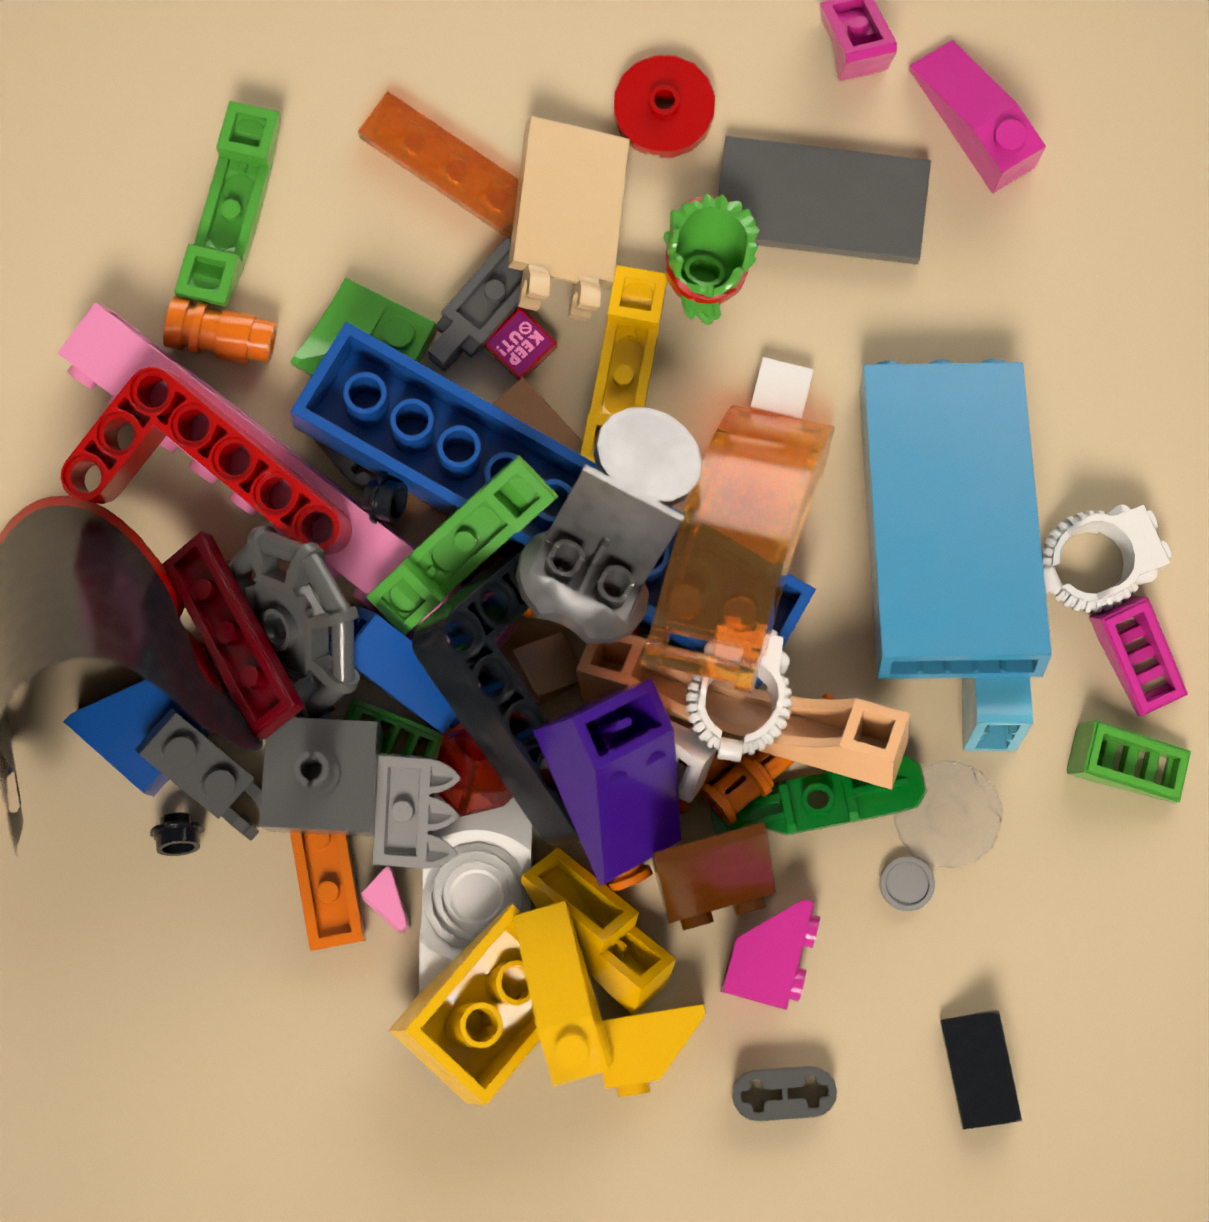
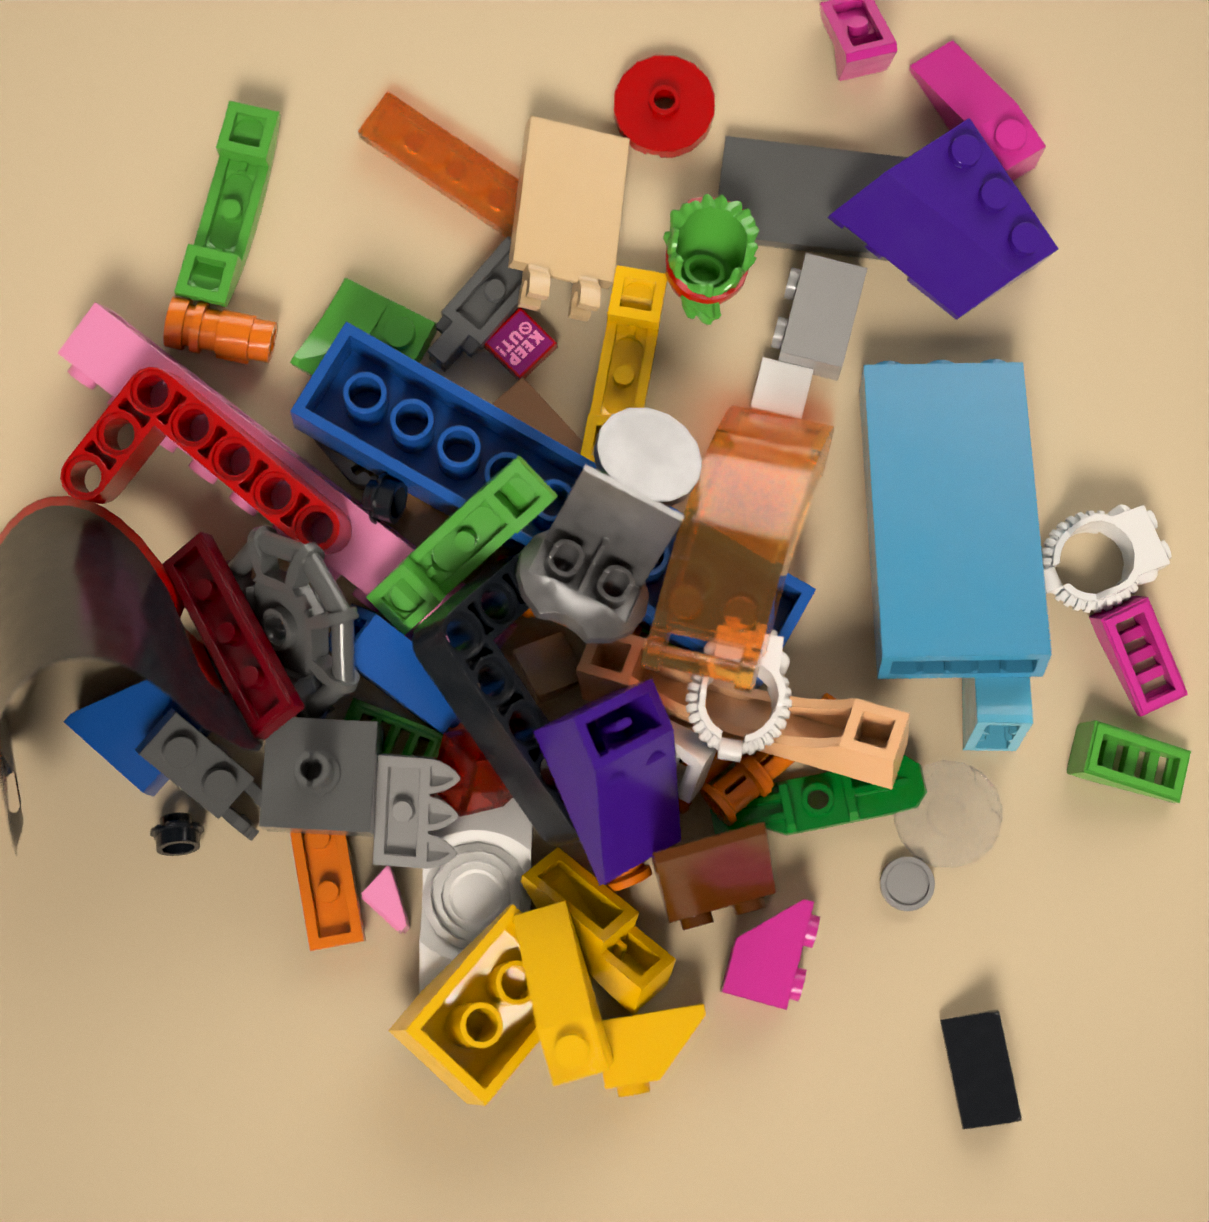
(784, 1107): dark grey beam -> none
(821, 314): none -> light grey brick
(950, 221): none -> dark purple wedge

